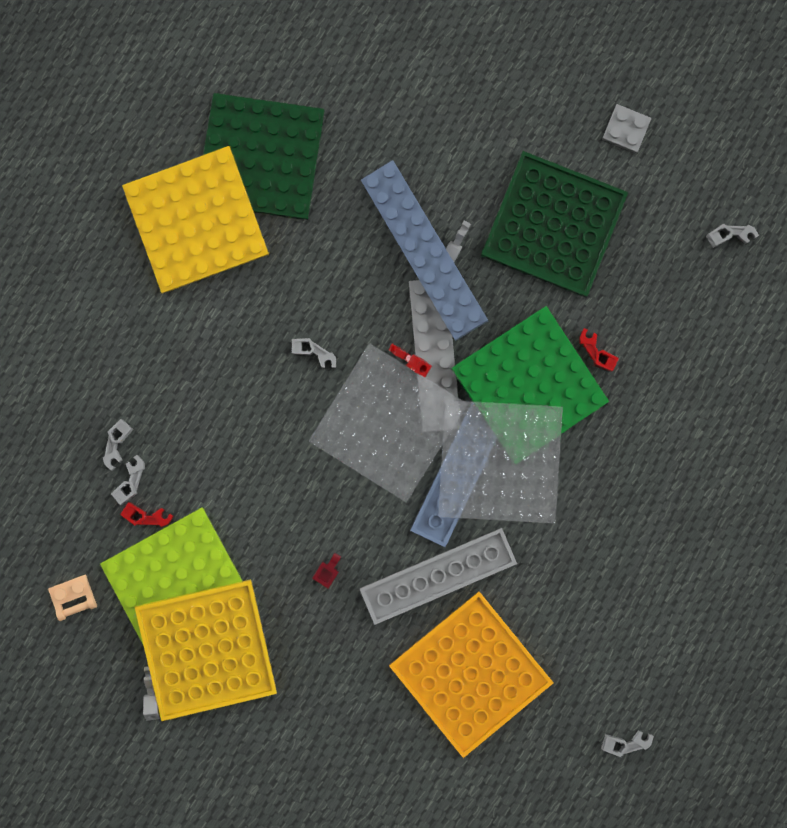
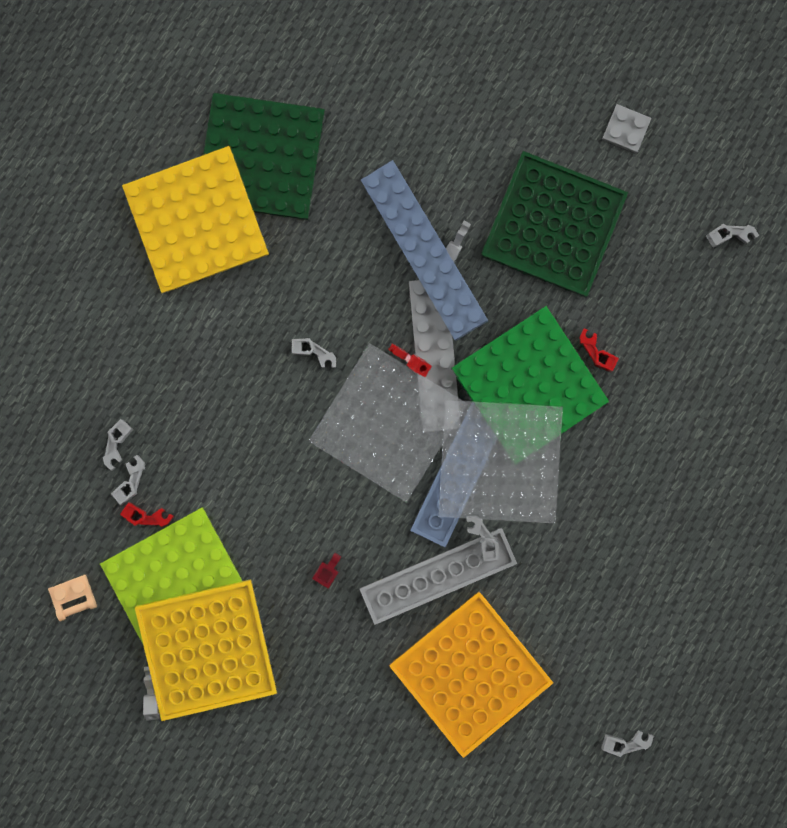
(479, 528): none -> light grey piece

